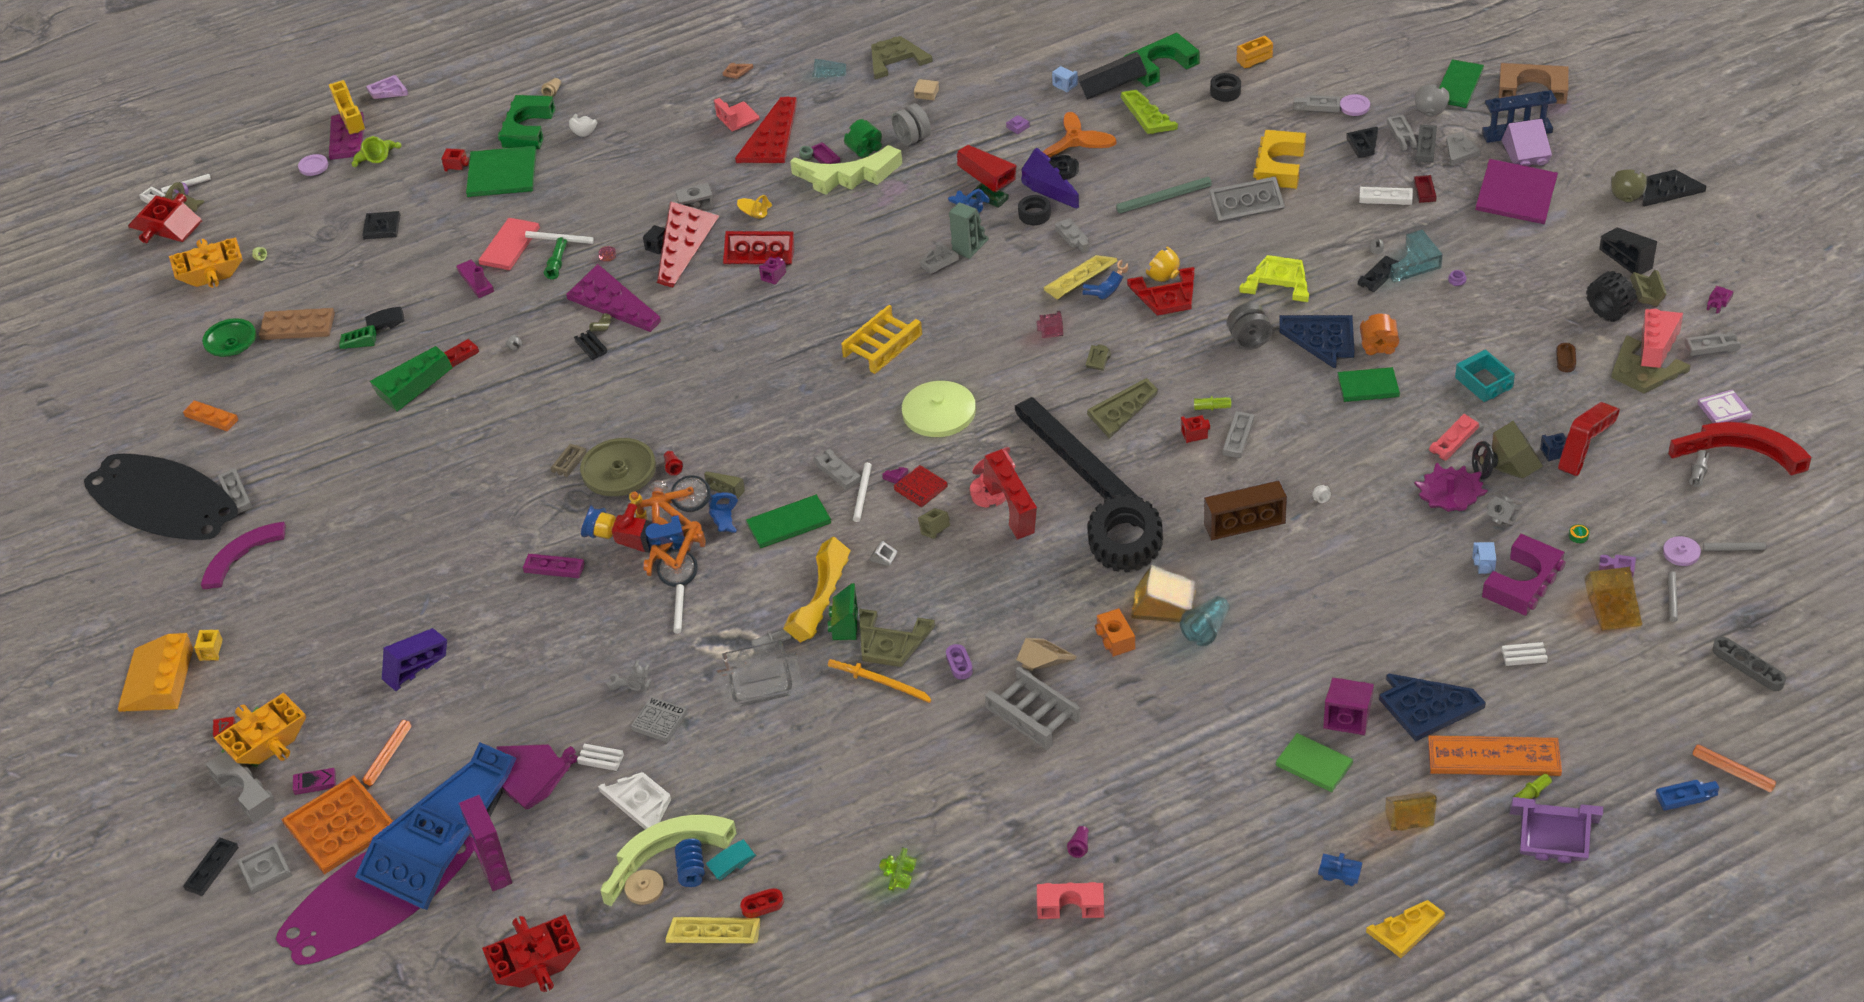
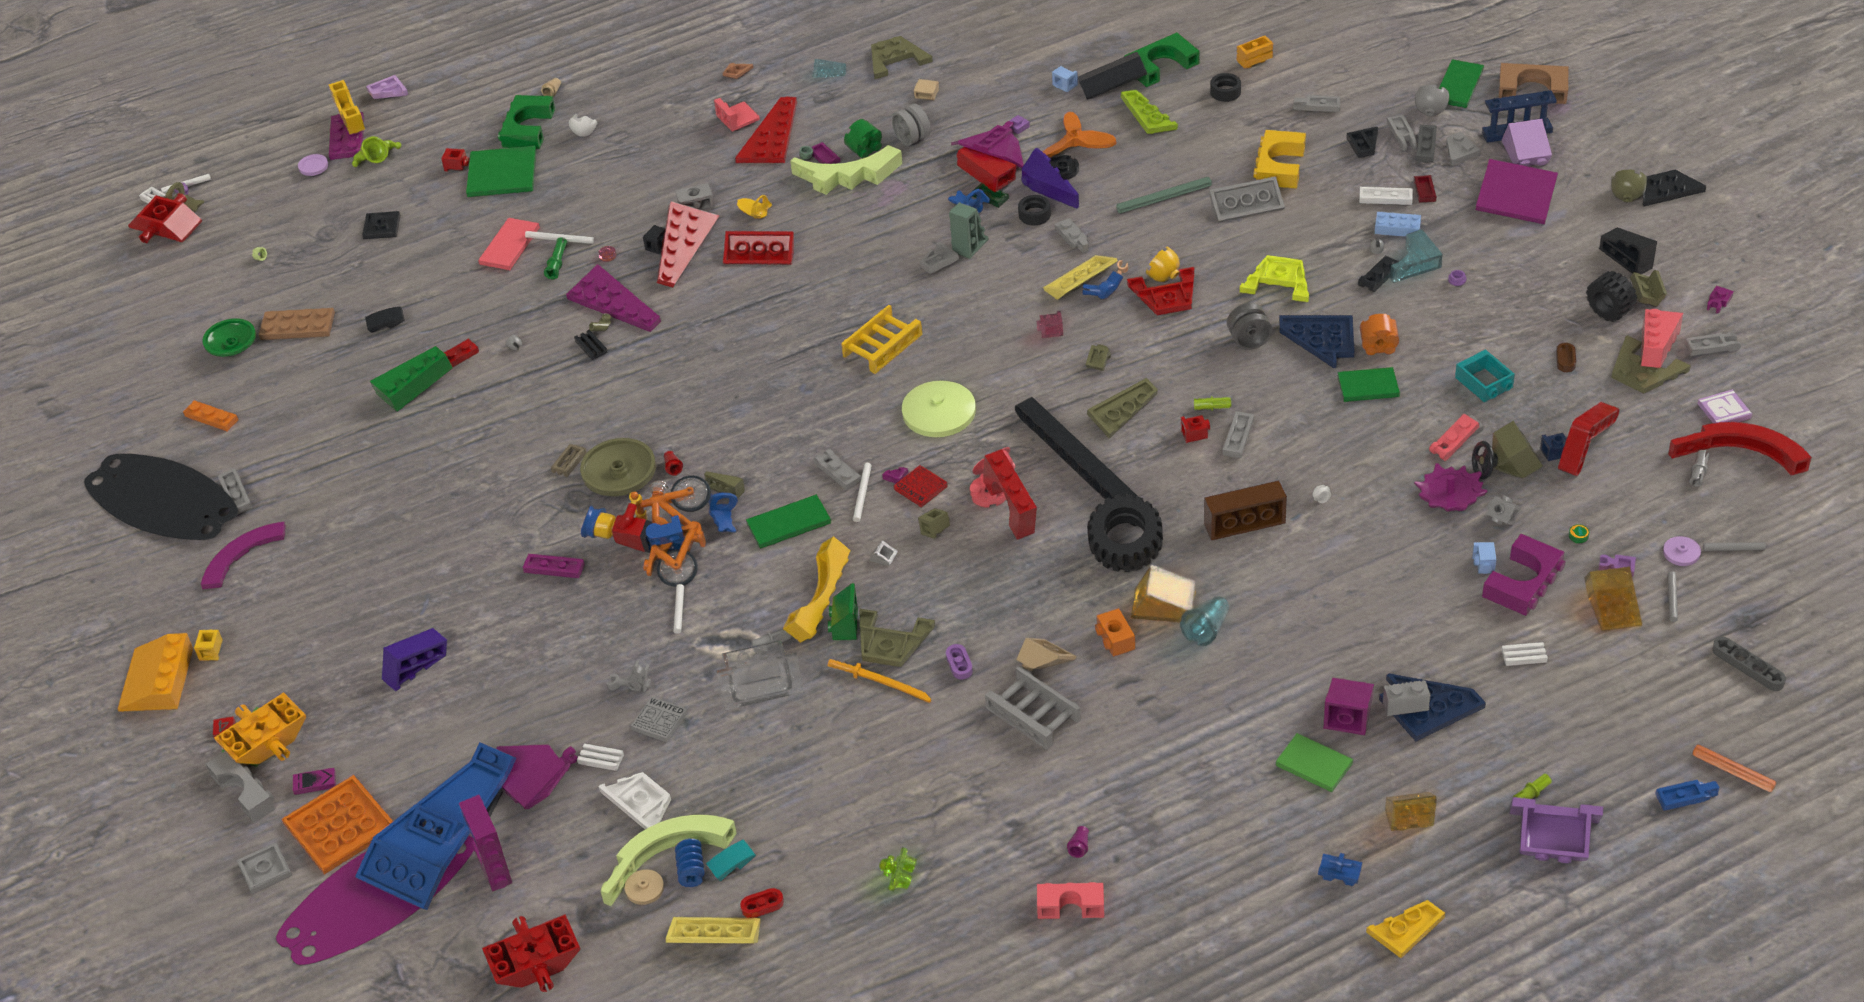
(207, 263): light orange slope -> none
(210, 866): black tile -> none
(358, 338): green slope -> none
(386, 752): orange axle -> none
(475, 278): magenta piece -> none
(776, 267): magenta brick -> none
(996, 142): none -> magenta panel
(1354, 105): lavender piece -> none
(1396, 223): none -> light blue piece
(1406, 698): none -> light grey brick
(1494, 755): orange tile -> none

